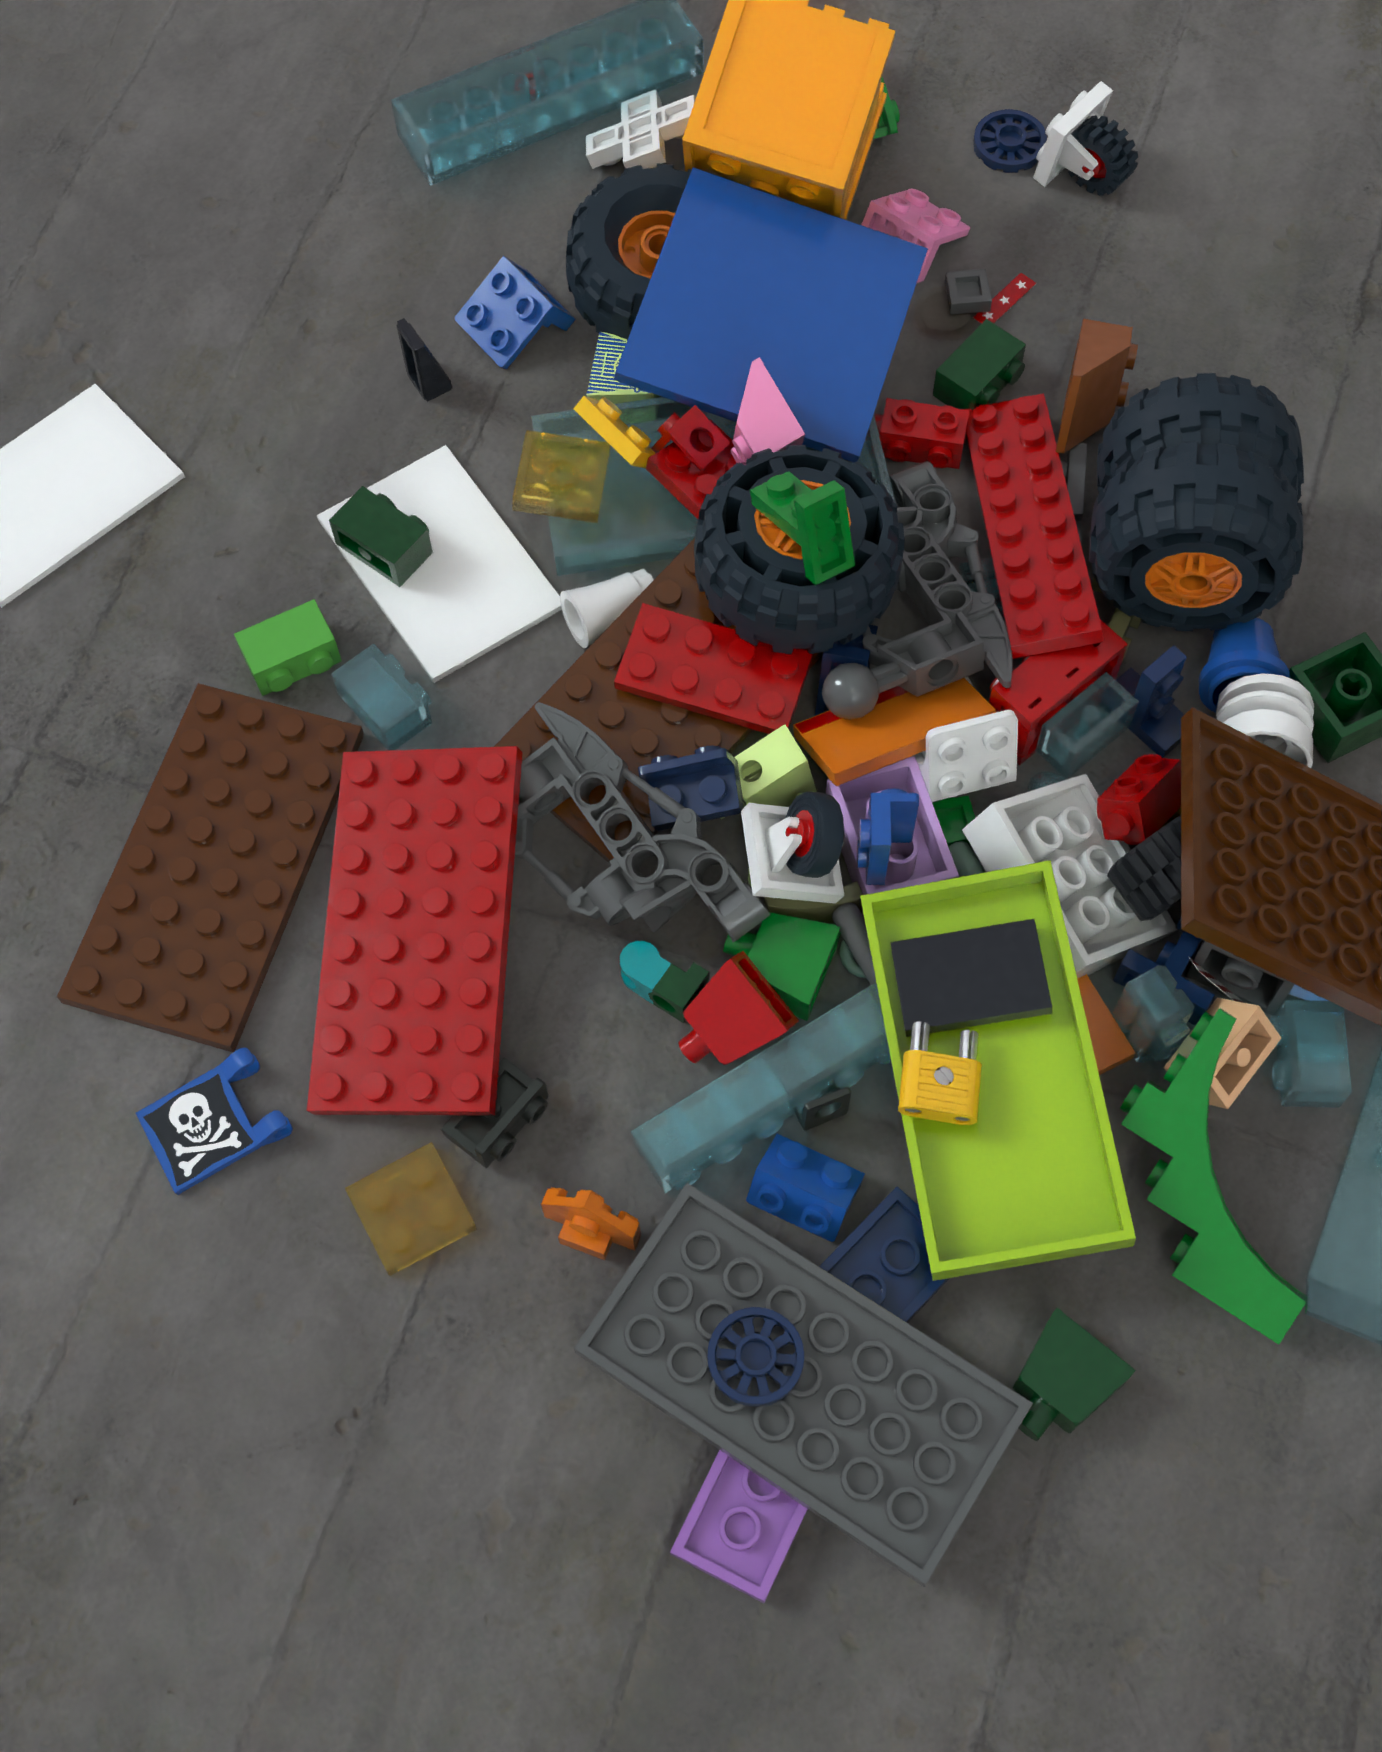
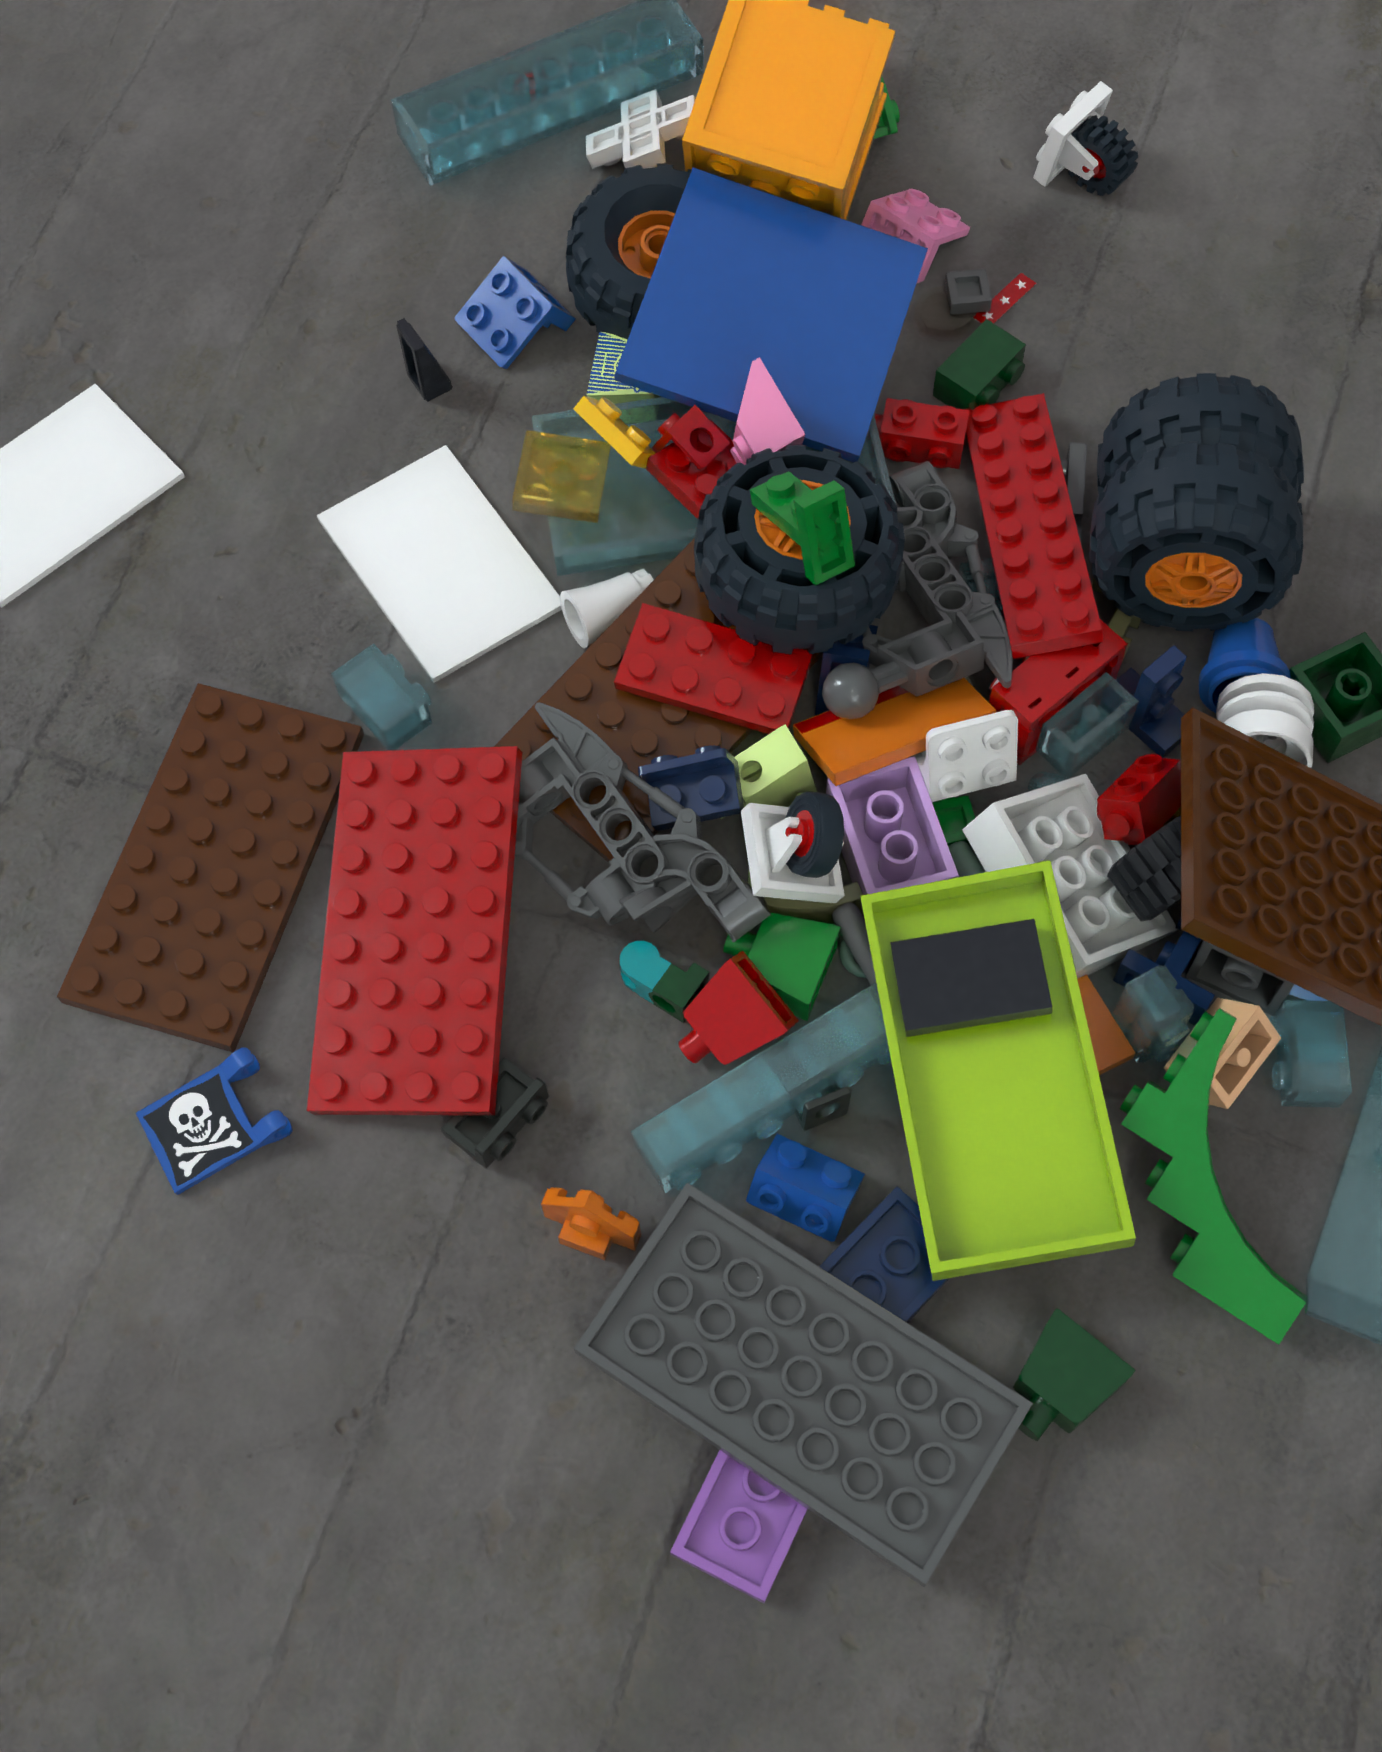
(288, 647): bright green brick -> none
(381, 535): dark green brick -> none
(410, 1209): clear yellow plate -> none
(755, 1356): dark blue wheel -> none
(889, 821): blue bracket -> none
(940, 1084): yellow piece -> none
(1009, 140): dark blue wheel -> none
(1095, 381): dark orange slope -> none
(1215, 982): sticker -> none

